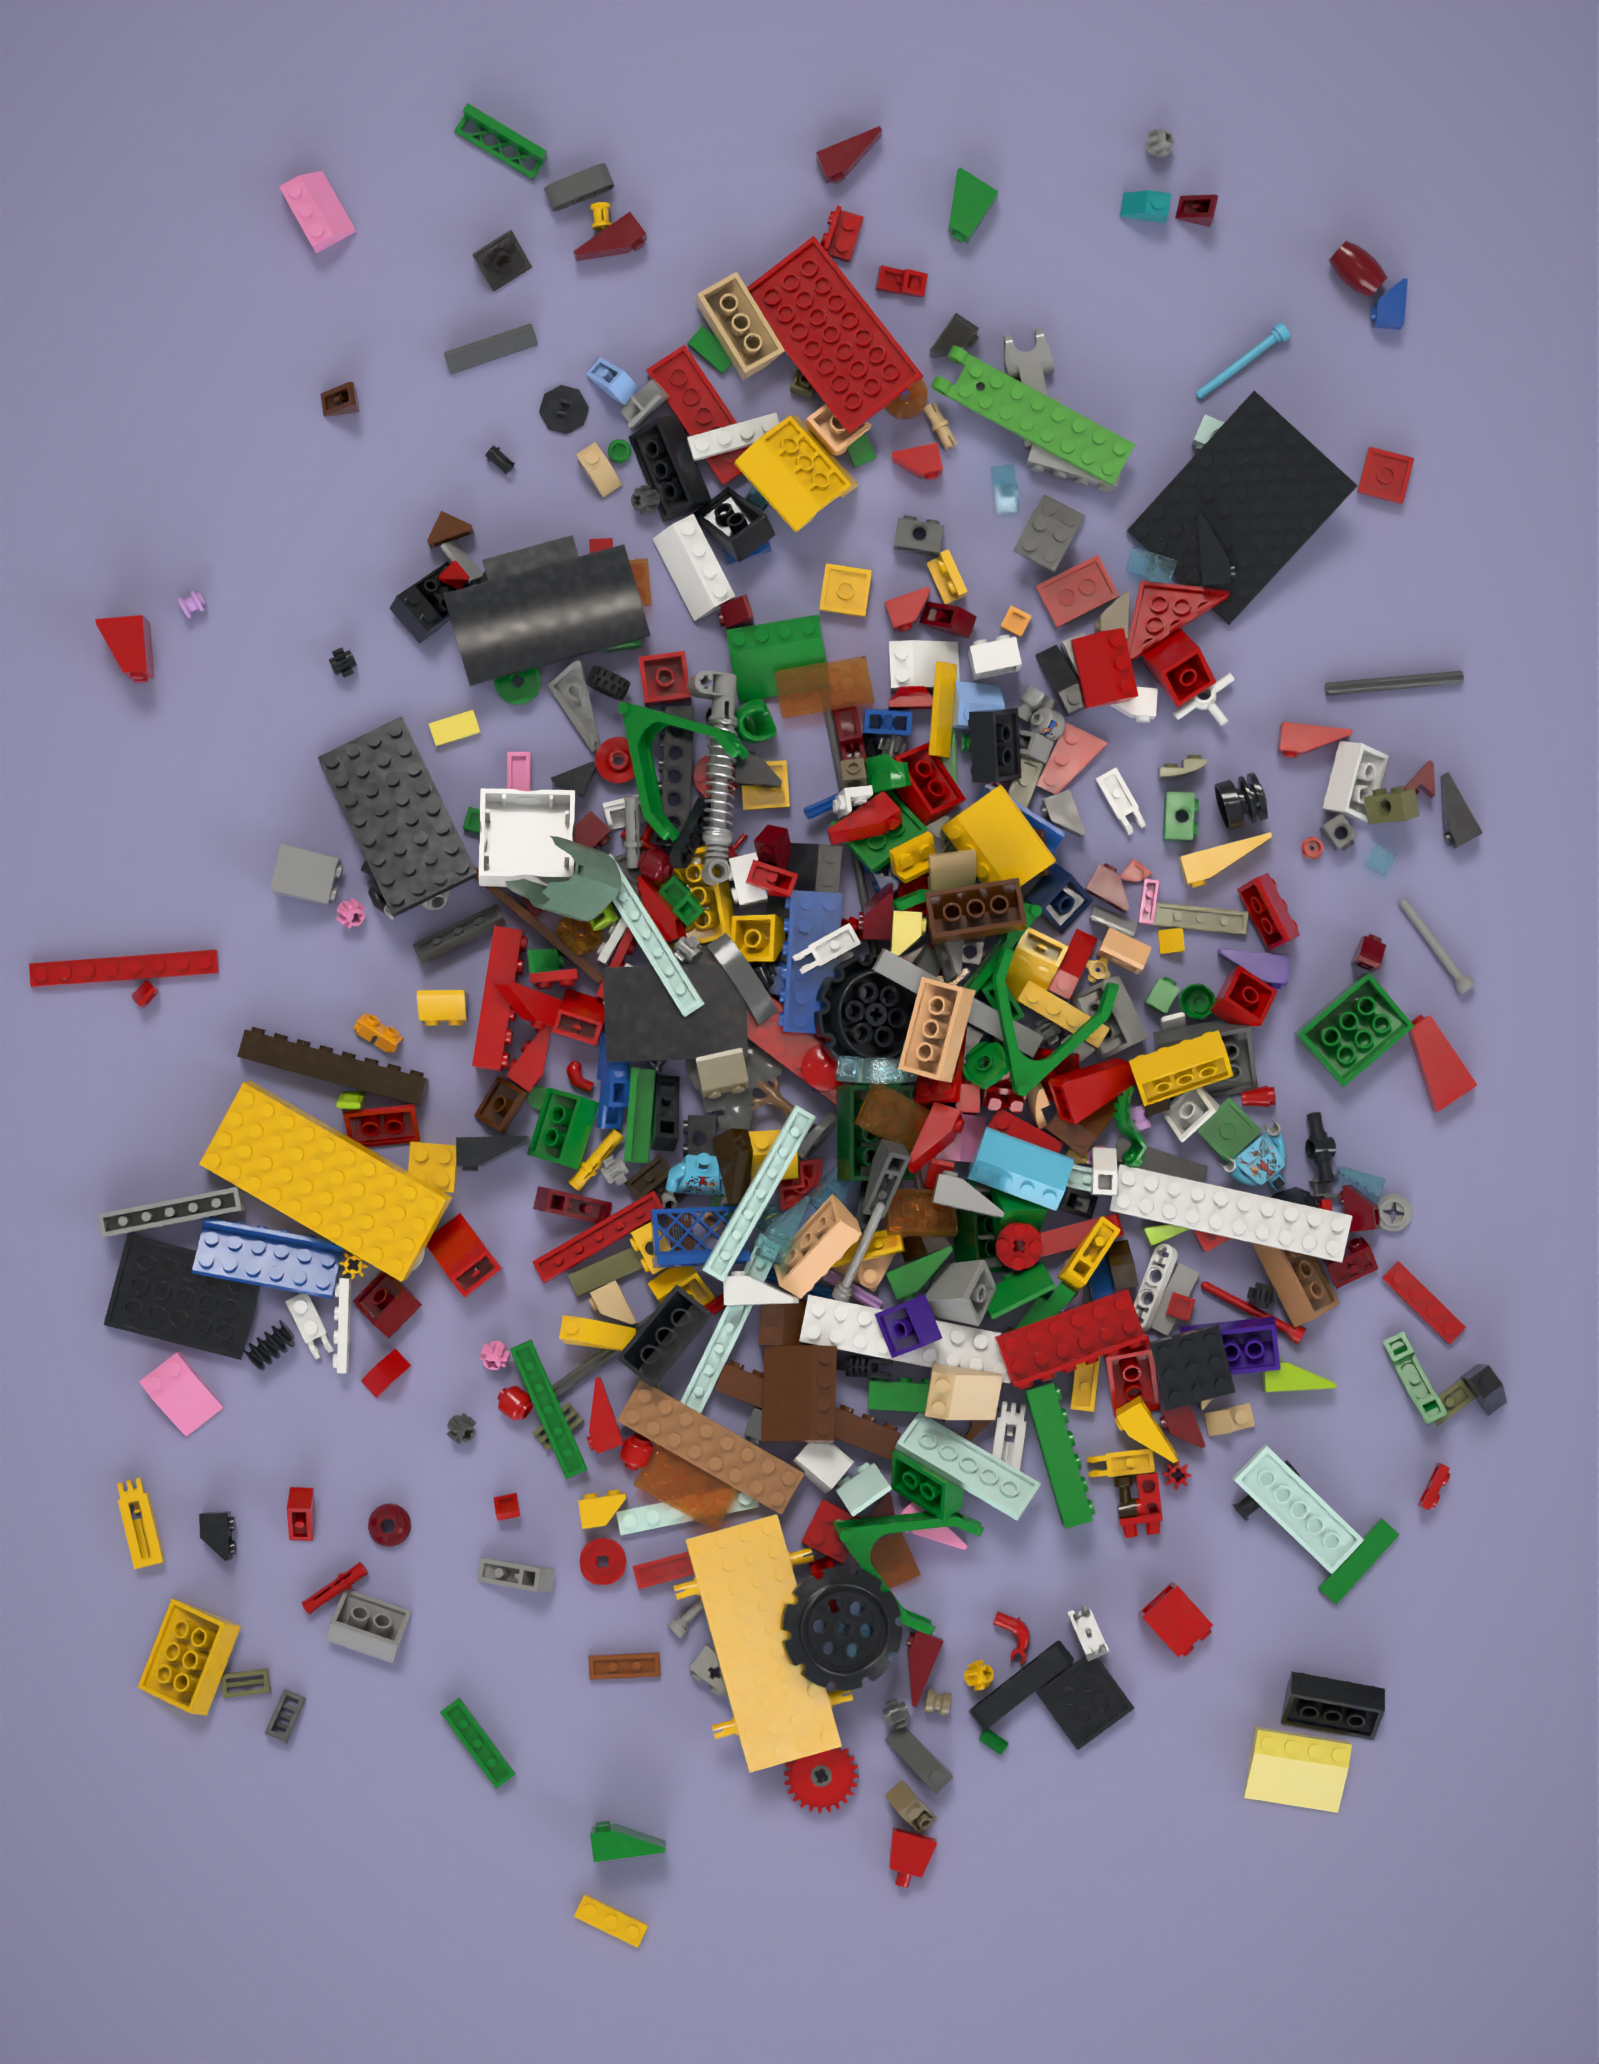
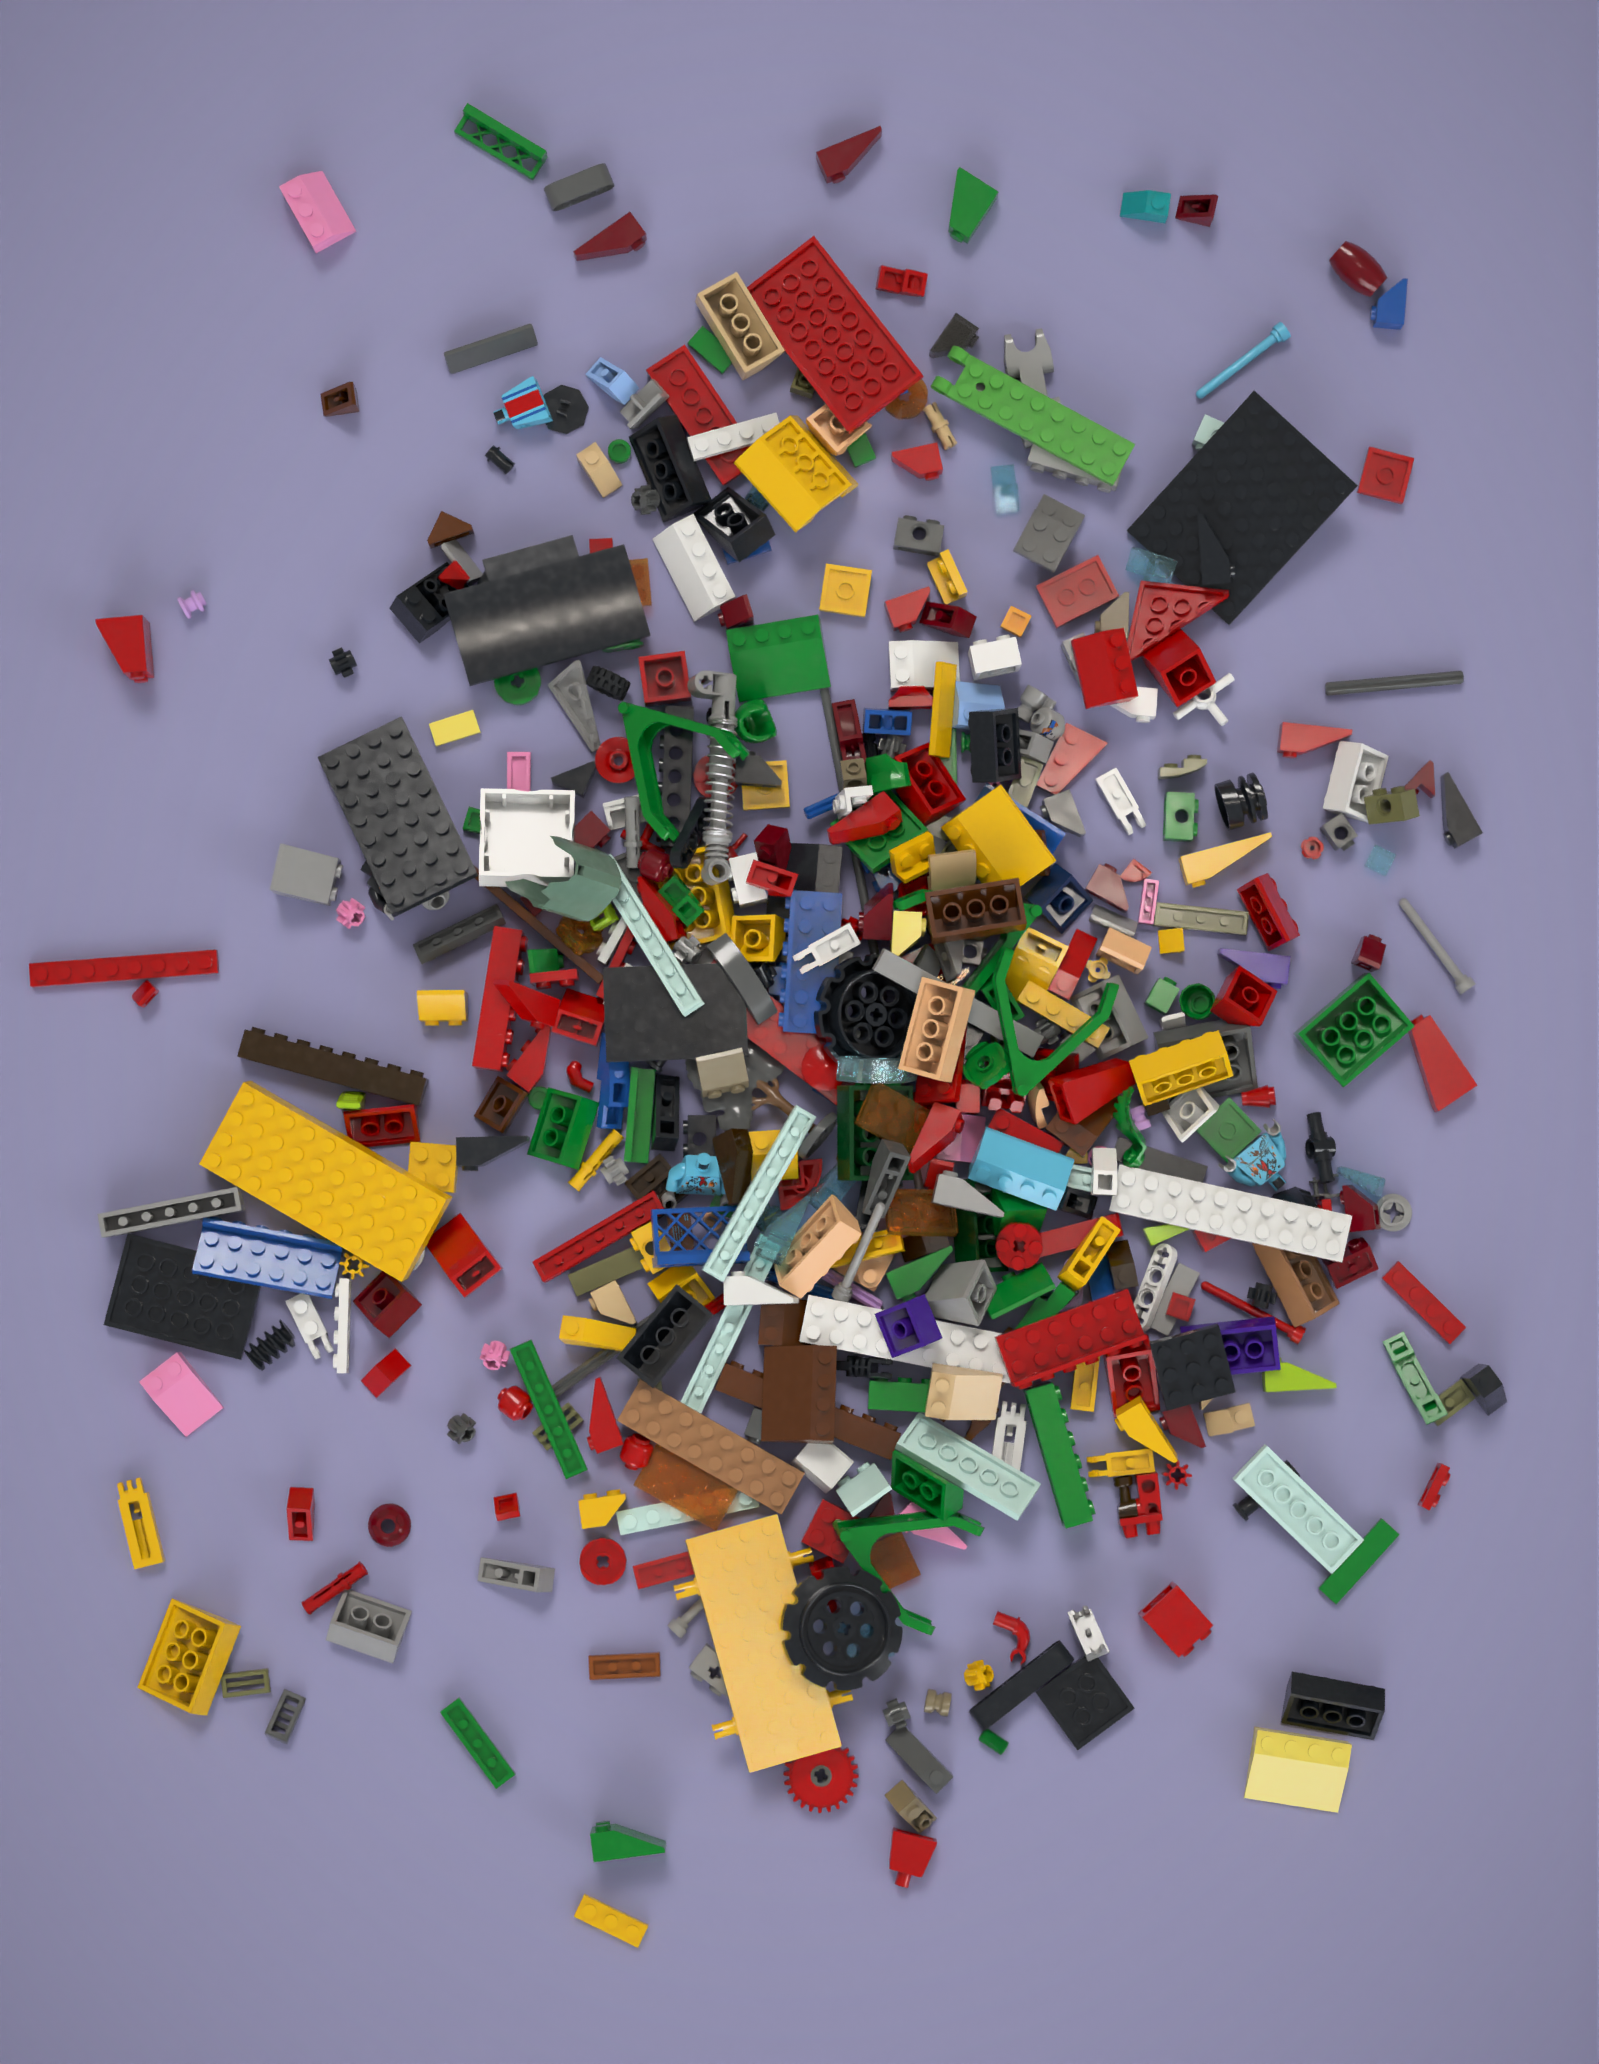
(217, 1532): black slope -> none
(369, 1026): light orange hinge -> none
(501, 260): clear smoke slope -> none
(524, 406): none -> torso
(571, 1205): dark red slope -> none
(600, 215): yellow bush -> none
(824, 687): clear orange plate -> none
(842, 234): red bracket -> none
(921, 1658): dark red slope -> none
(1062, 680): black slope -> none
(1159, 142): light grey gear -> none

